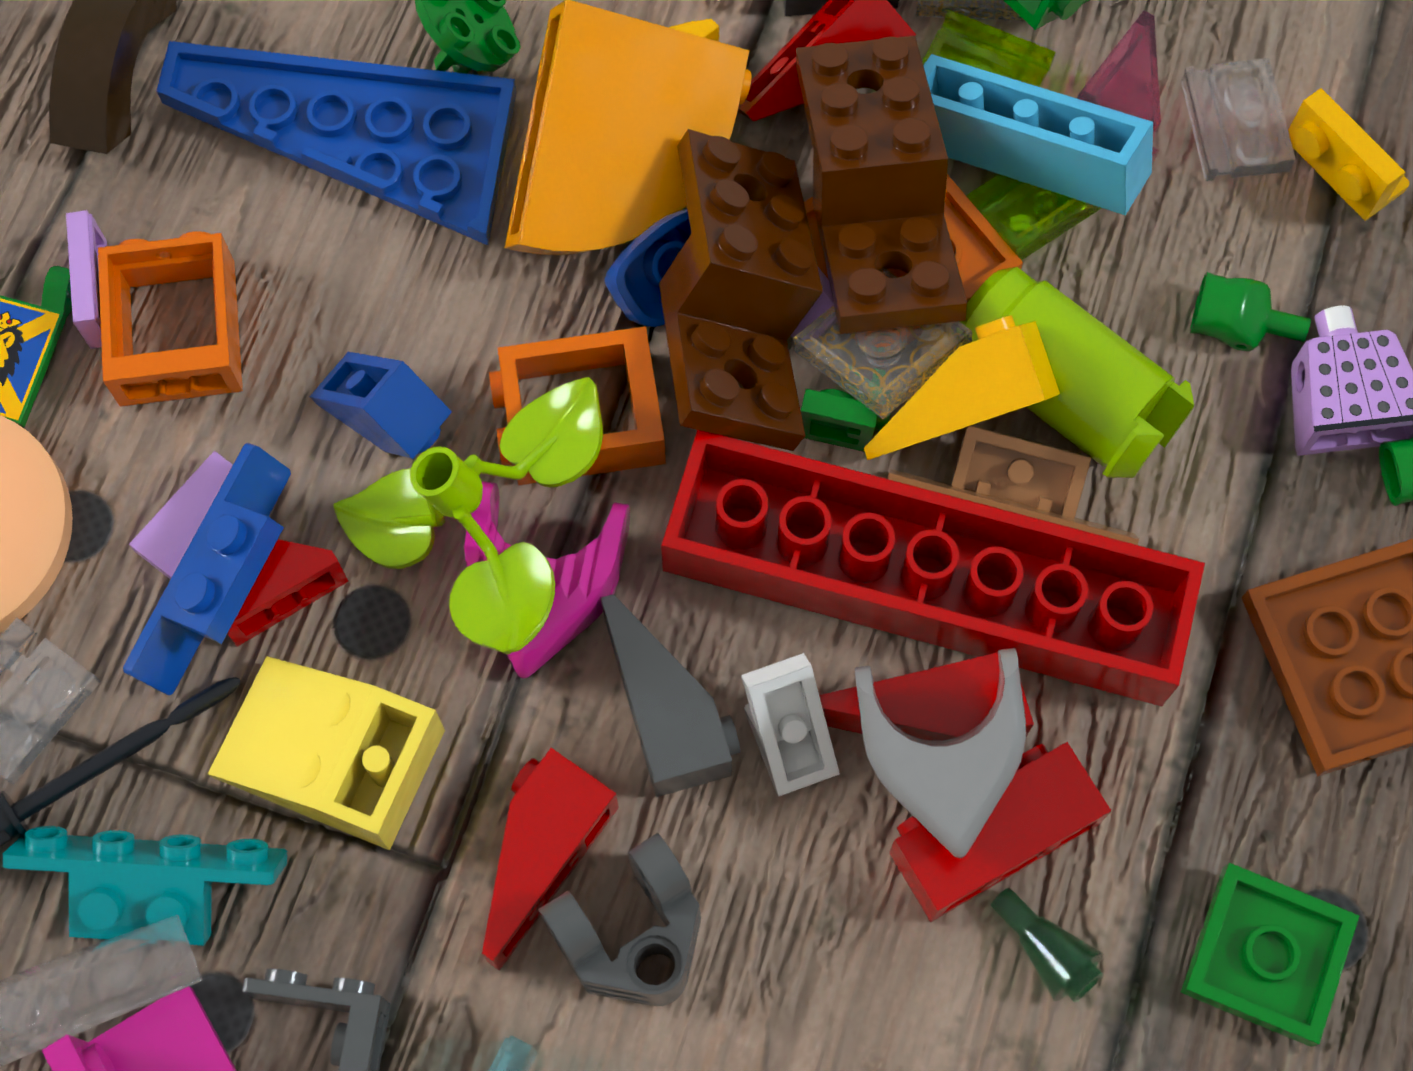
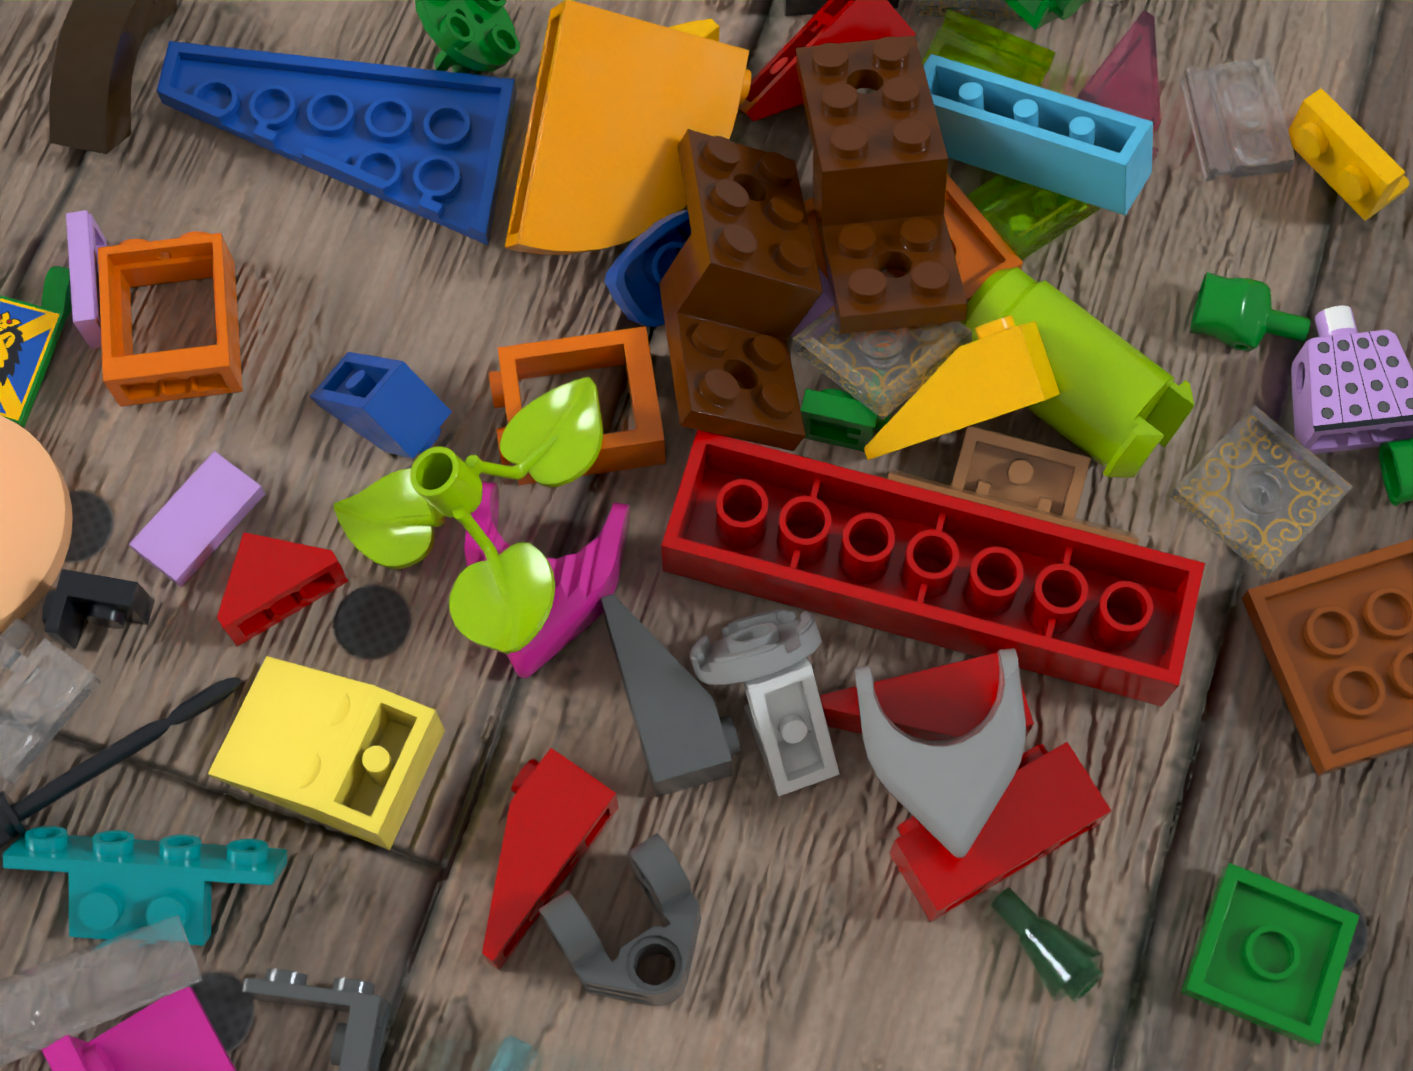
(93, 598): none -> black bracket
(213, 572): blue bracket -> none
(756, 647): none -> light grey tile
(1260, 491): none -> clear plate

